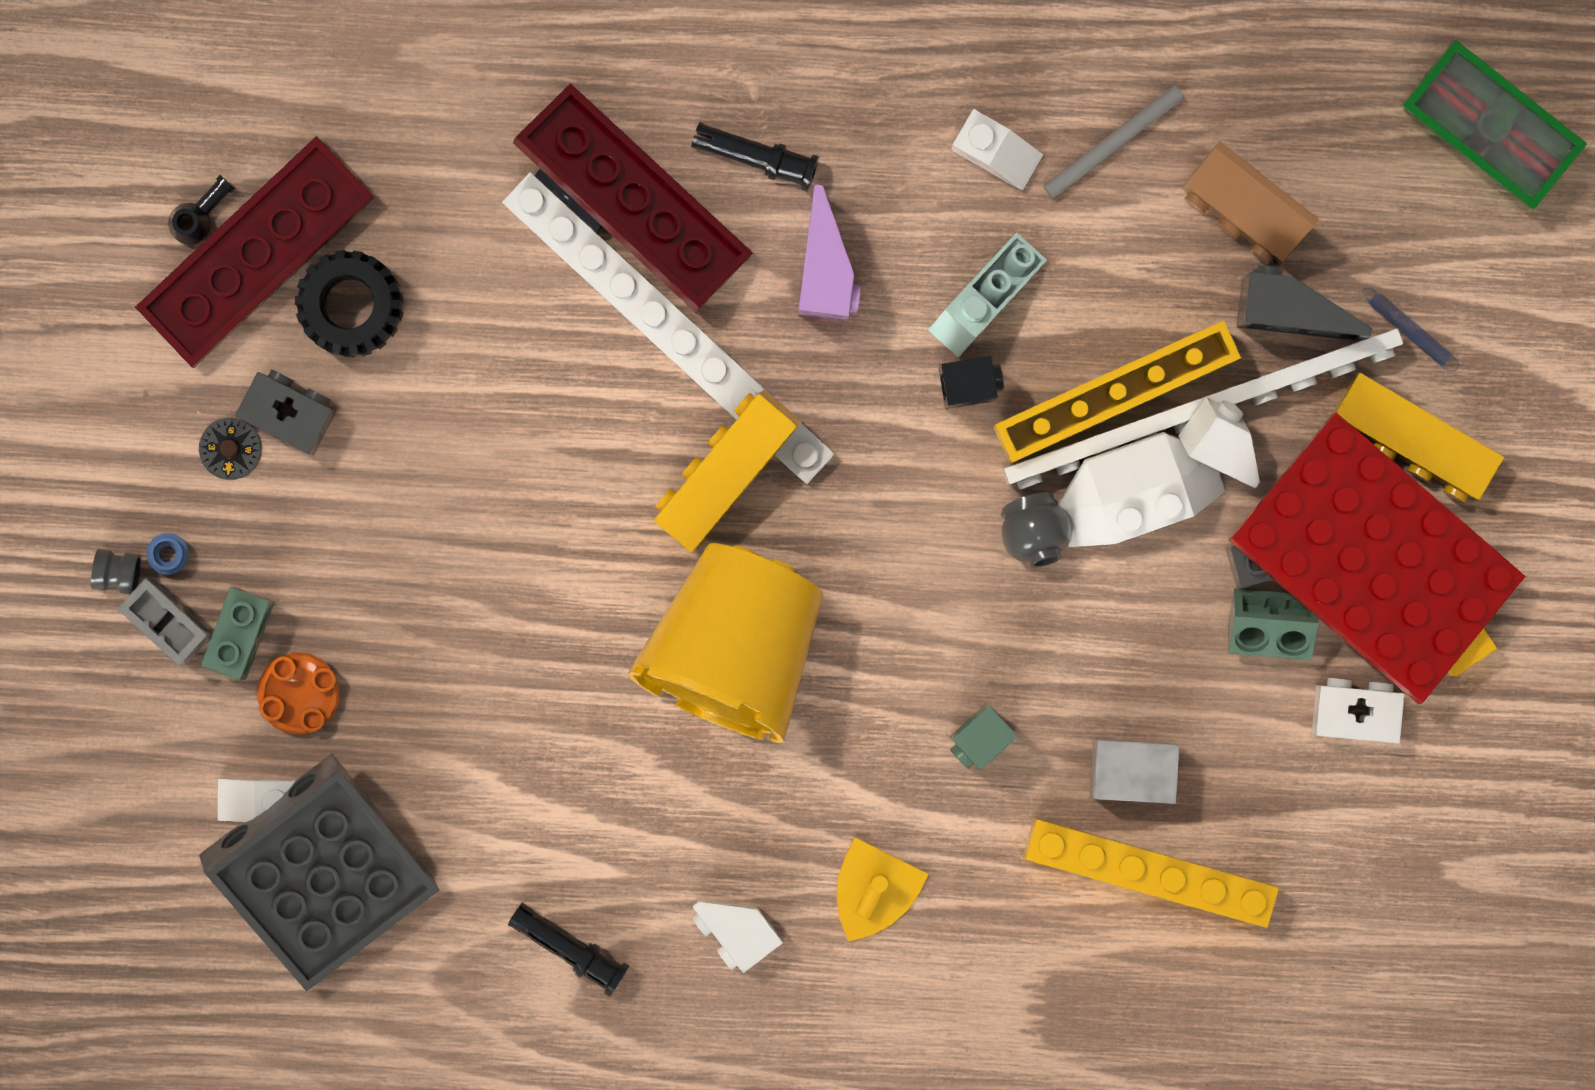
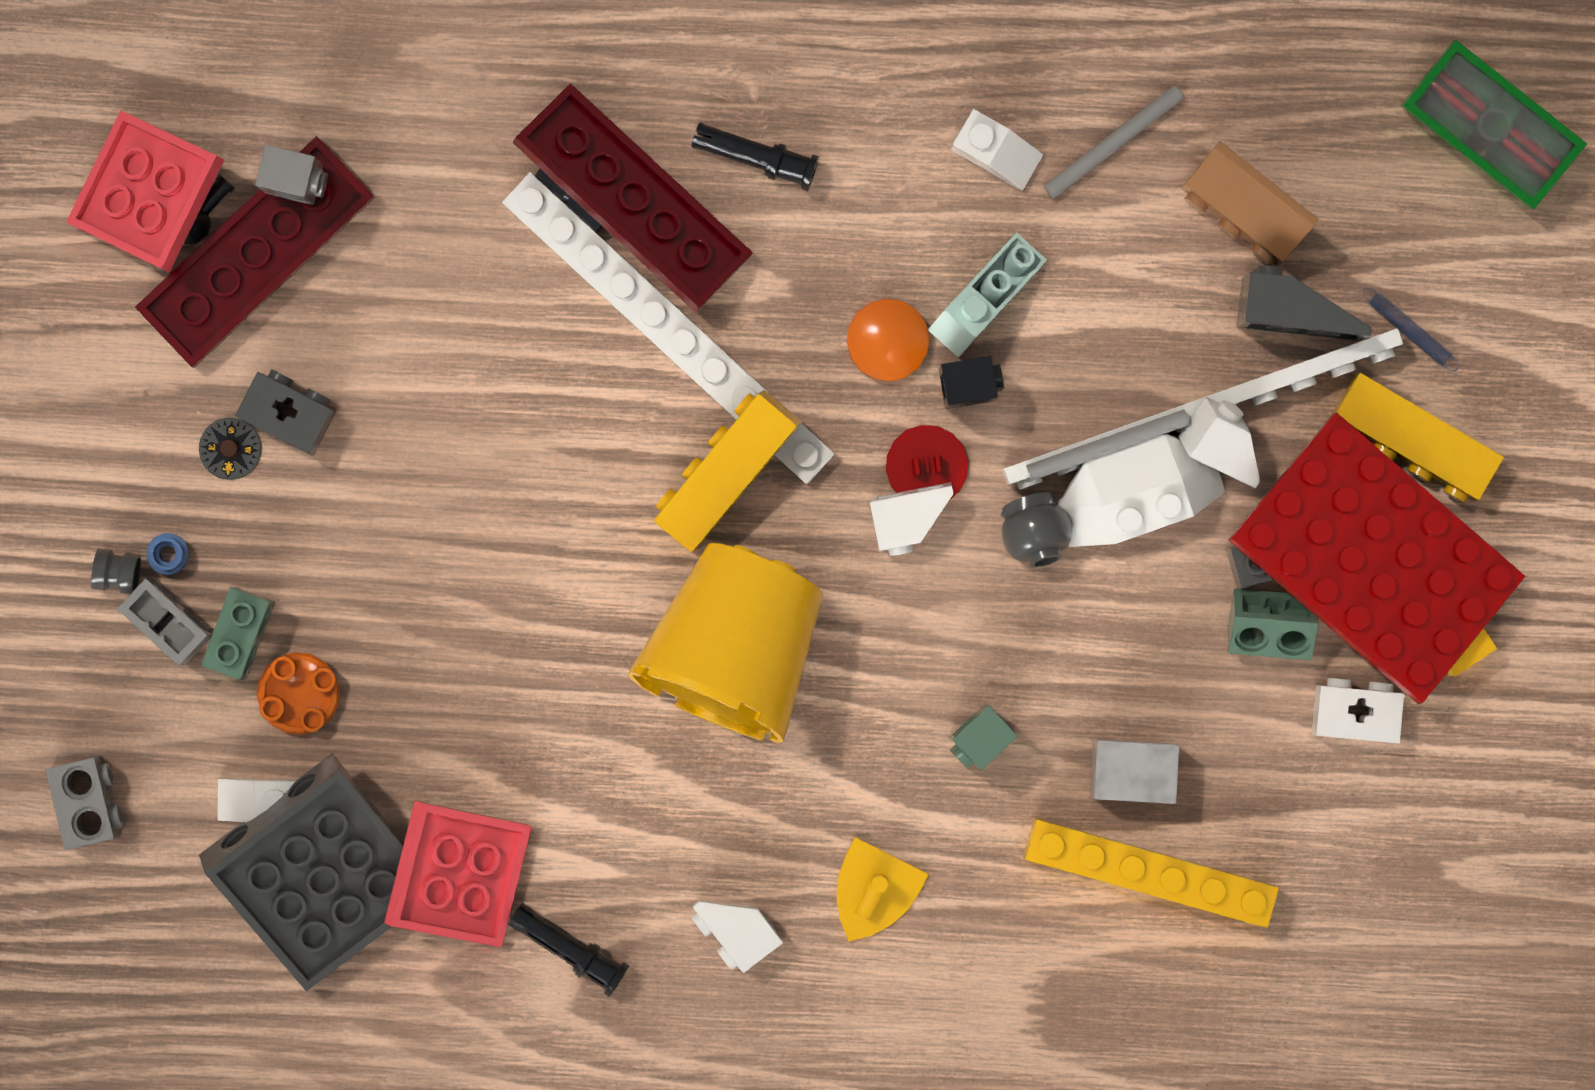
(72, 805): none -> light grey brick
(145, 191): none -> coral plate
(291, 175): none -> light grey brick
(313, 296): black tyre -> none
(457, 874): none -> coral plate
(827, 272): lavender slope -> none
(888, 340): none -> orange dish
(907, 516): none -> white slope
(926, 458): none -> red piece
(1107, 445): none -> light grey bar
(1116, 392): yellow brick -> none

